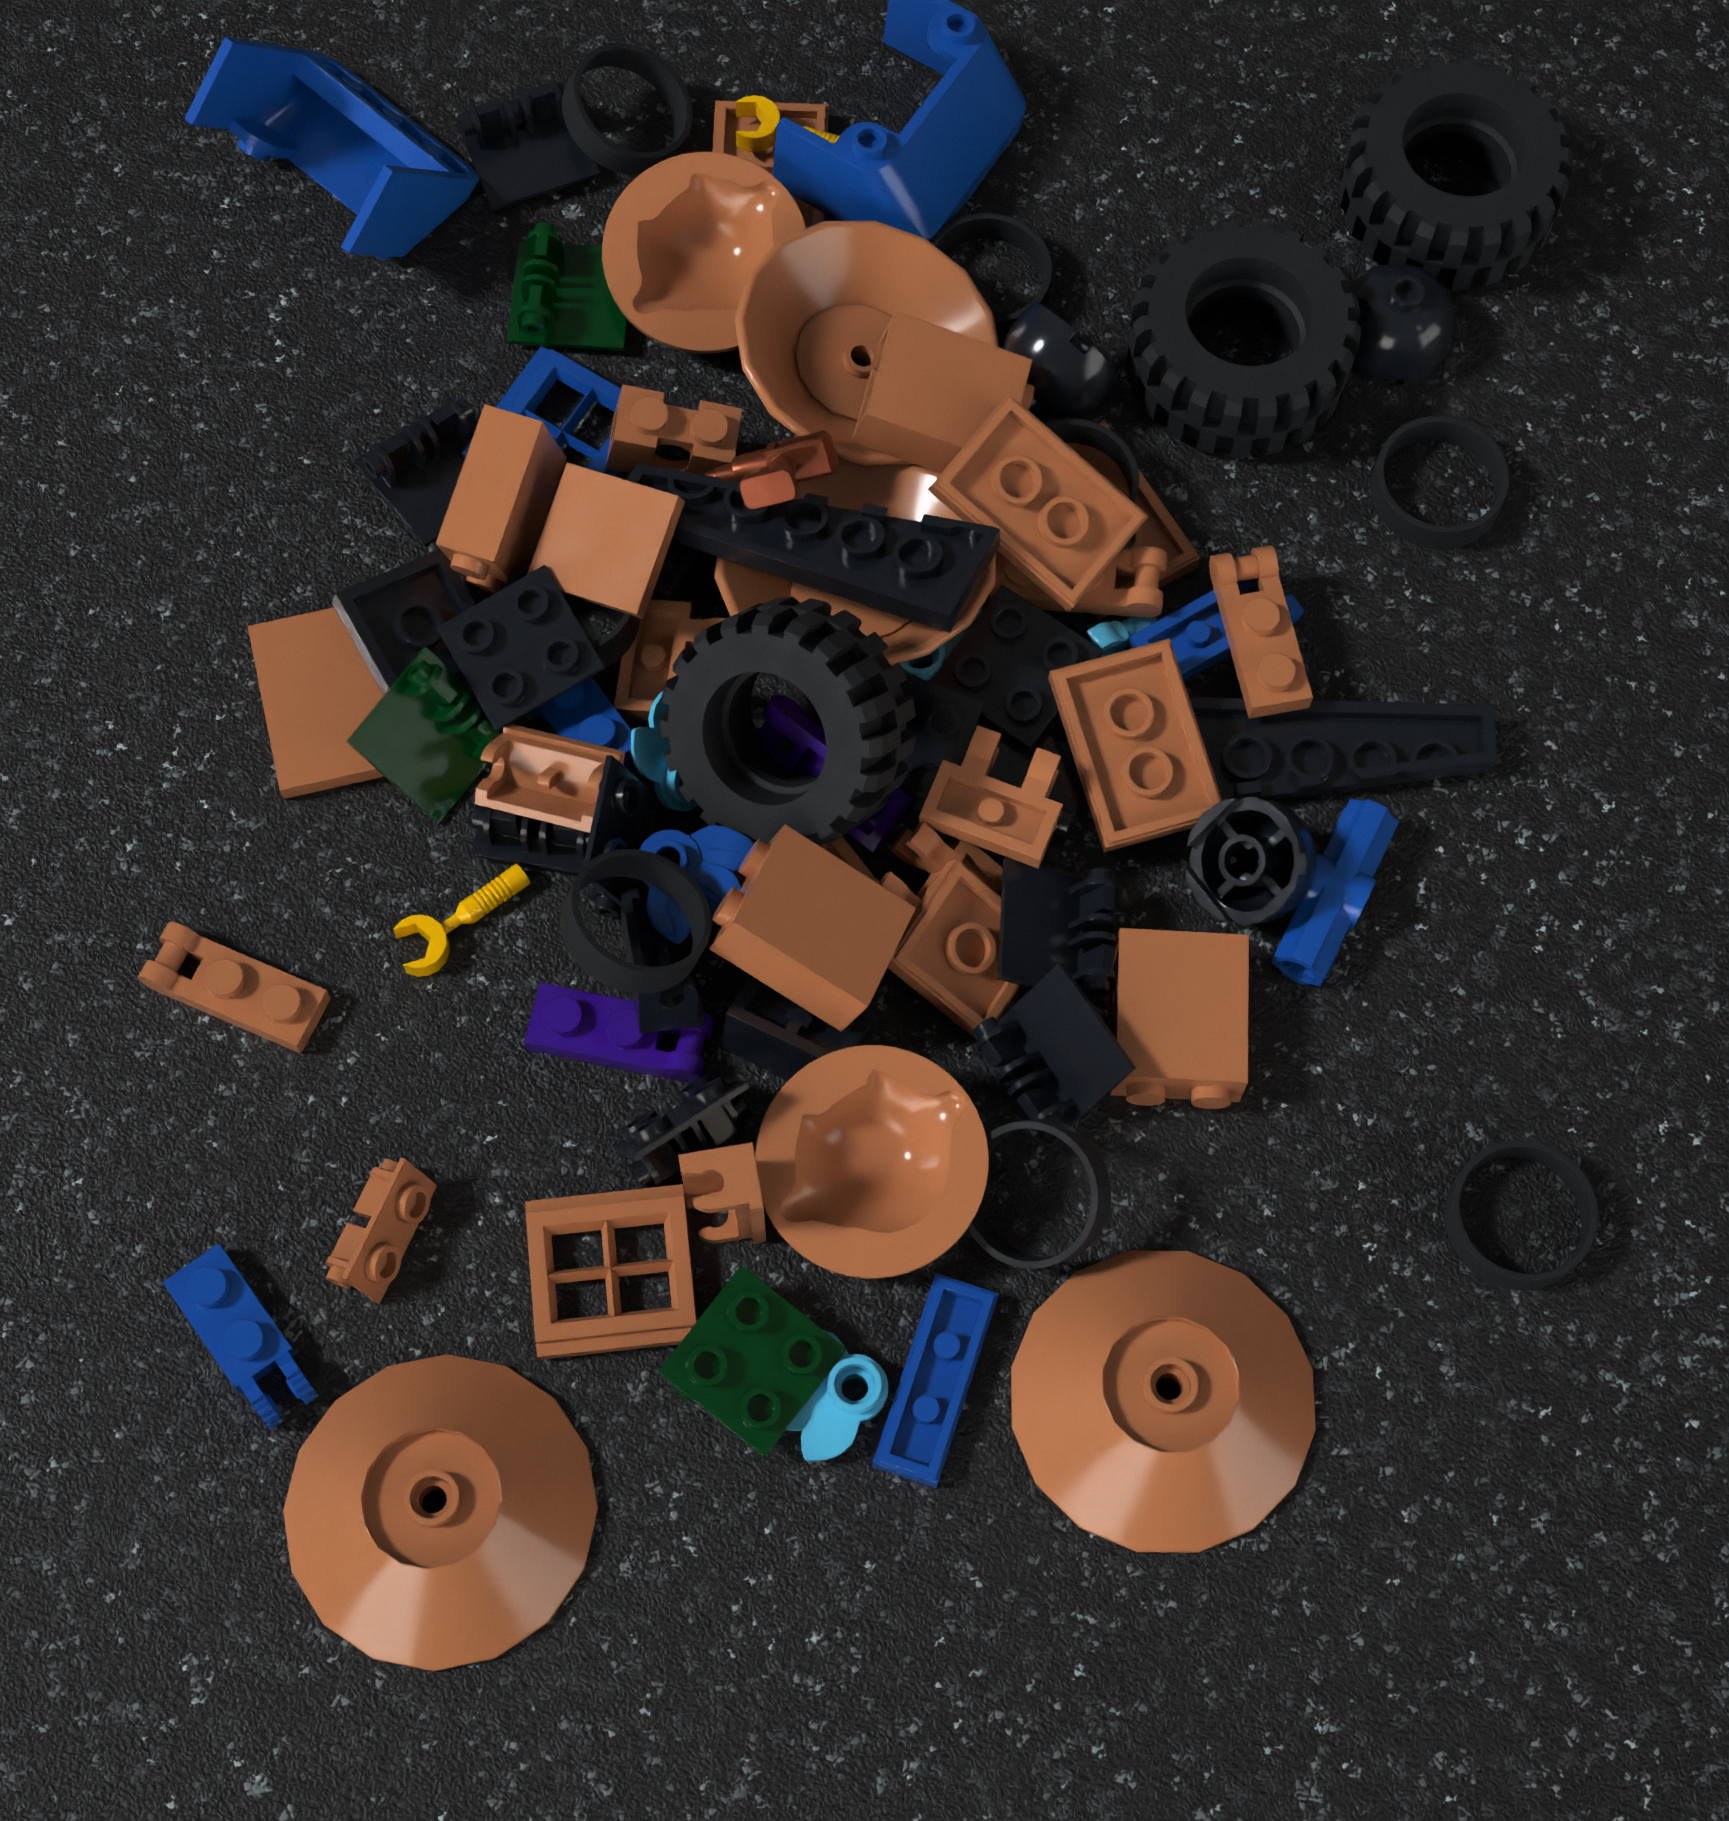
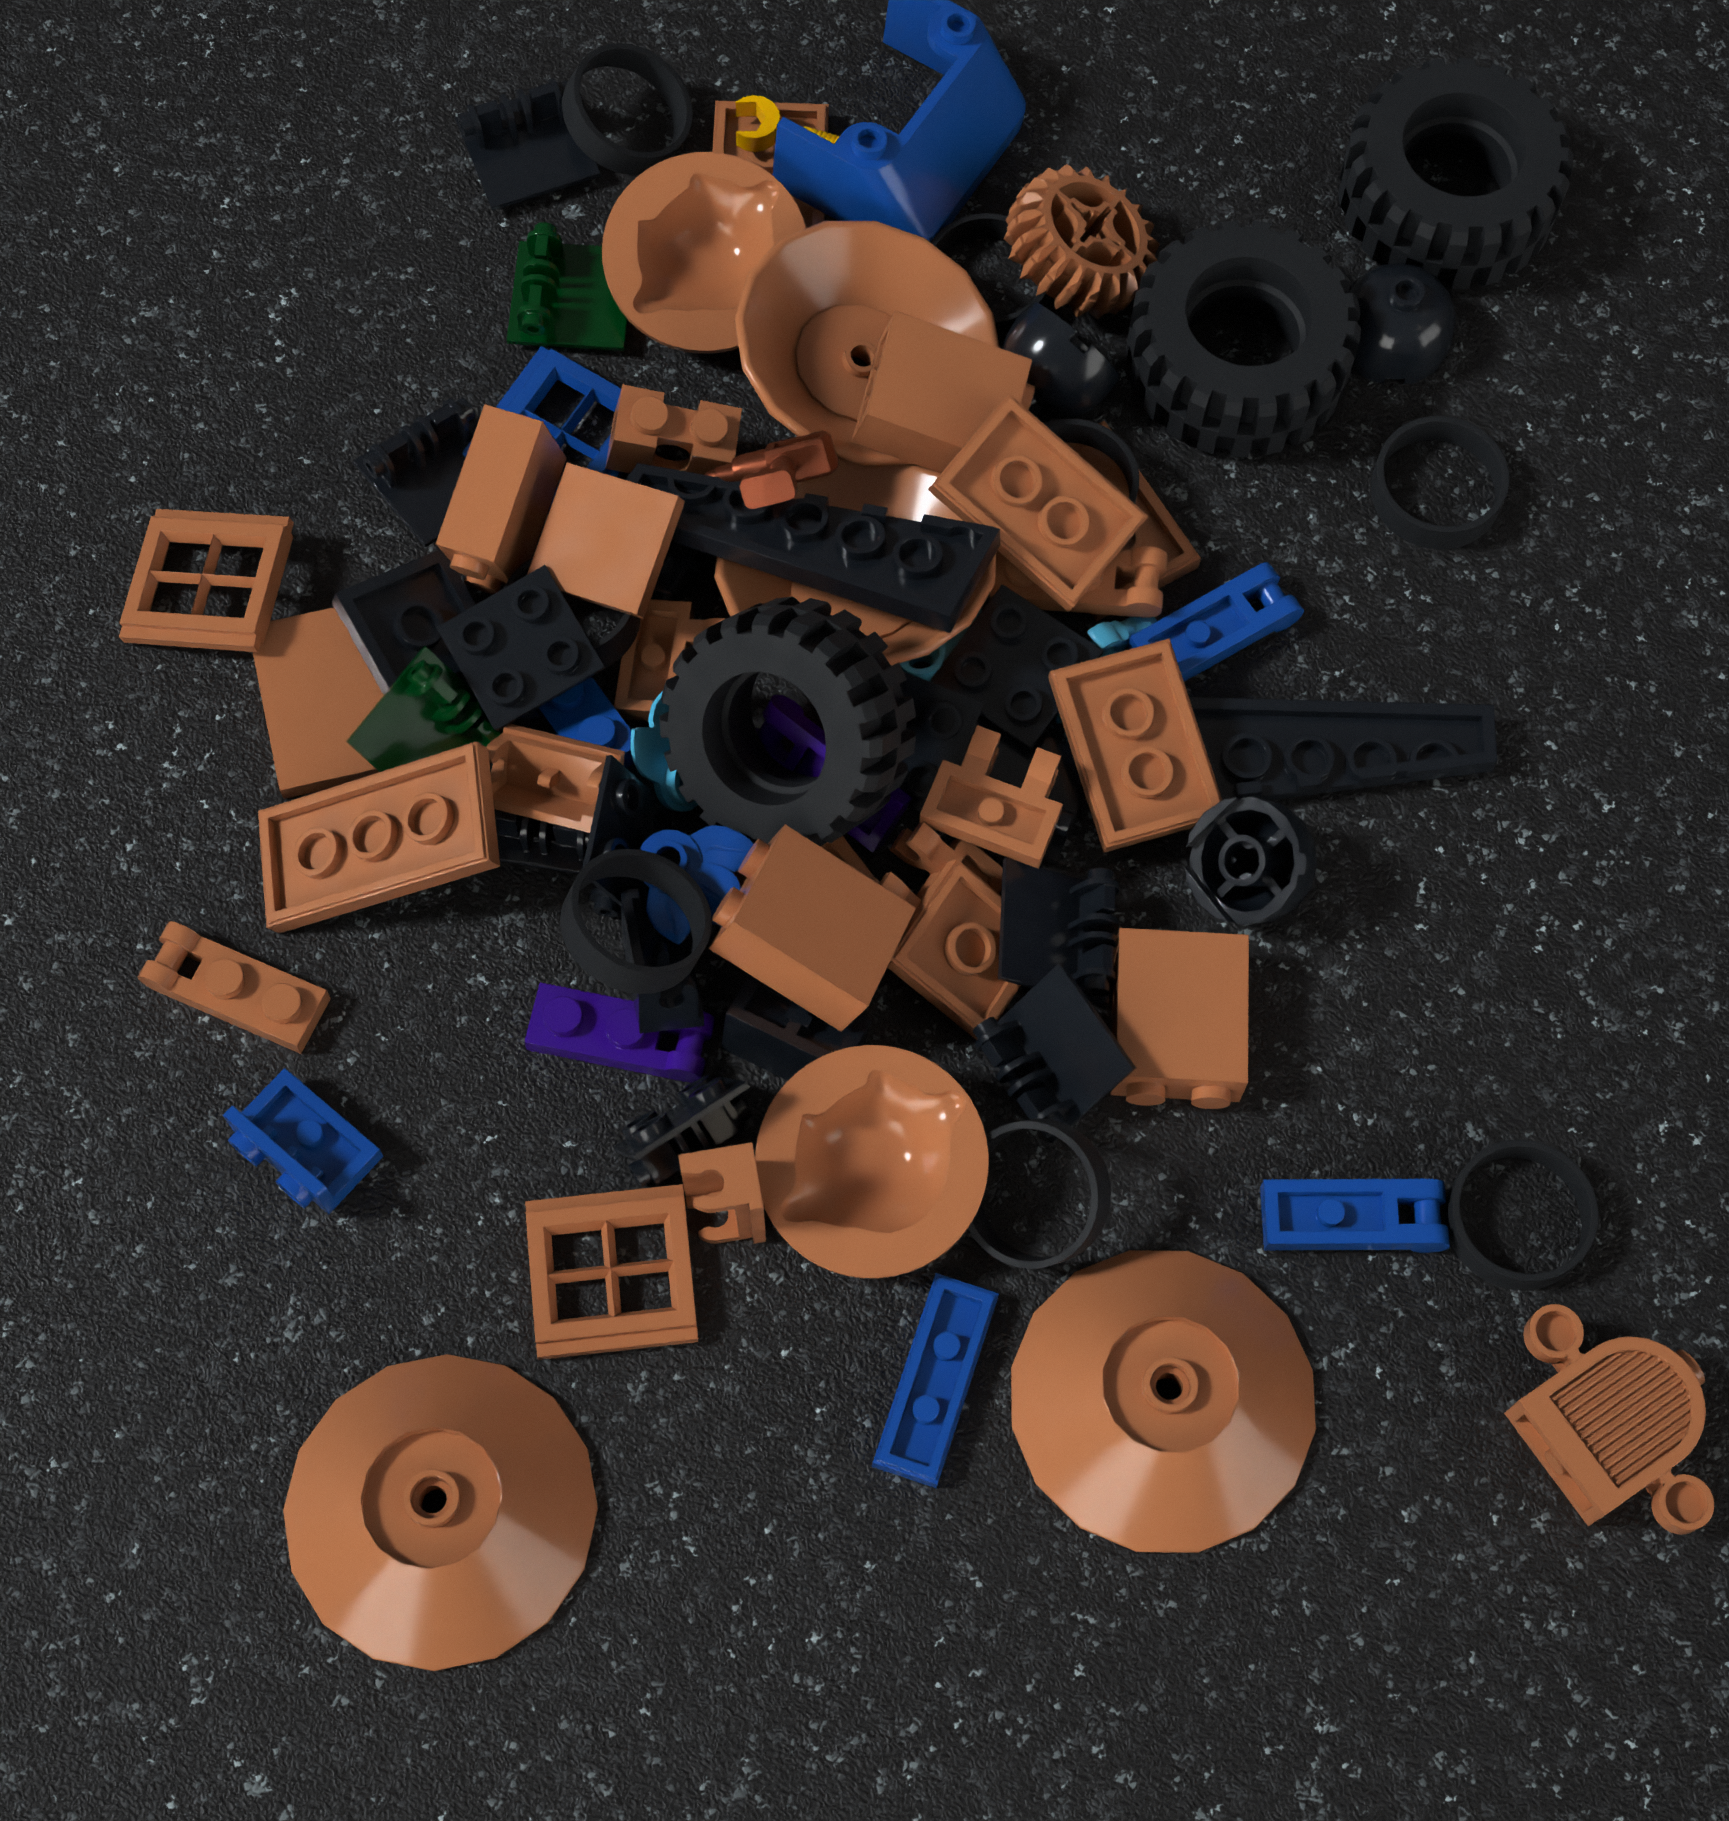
(196, 629): none -> nougat piece
(237, 1330): blue hinge -> none
(304, 1141): none -> blue bracket
(340, 135): blue windscreen -> none
(378, 838): none -> nougat tile
(395, 1203): nougat hinge -> none
(467, 912): yellow piece -> none
(751, 1361): dark green hinge -> none
(832, 1420): medium azure plate -> none
(1080, 241): none -> nougat gear
(1260, 633): nougat plate -> none
(1337, 892): blue piece -> none
(1352, 1214): none -> blue plate
(1615, 1421): none -> nougat piece

